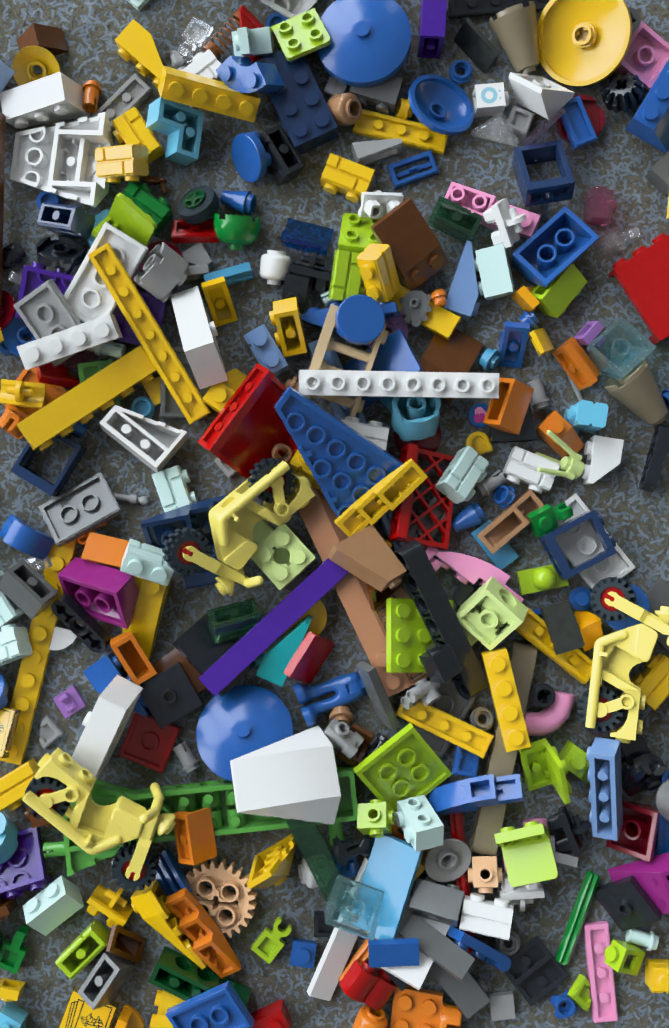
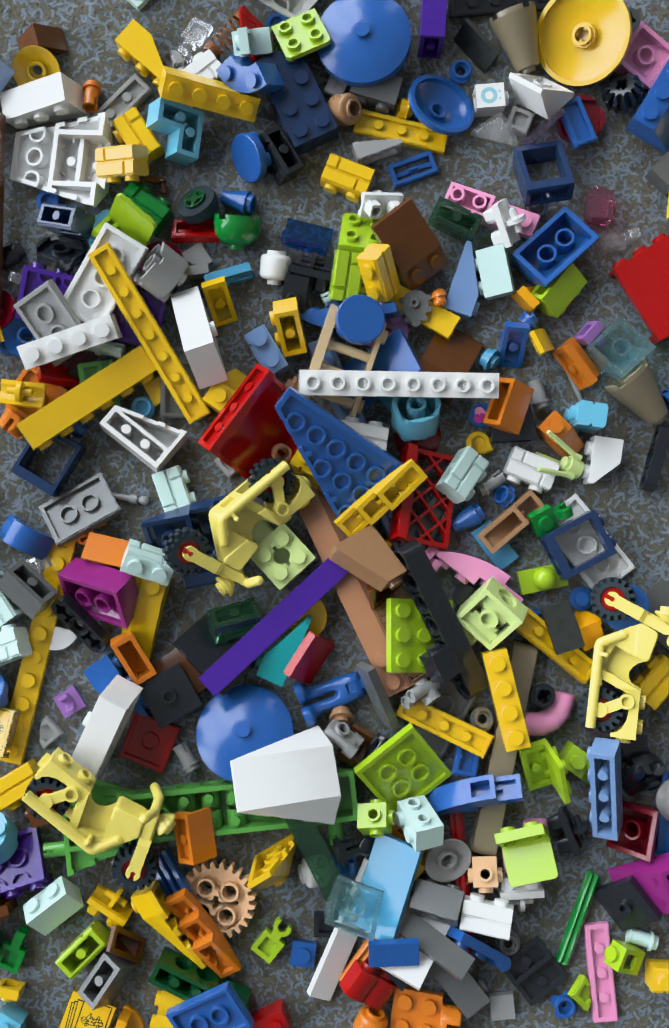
(562, 859): light grey tile -> none

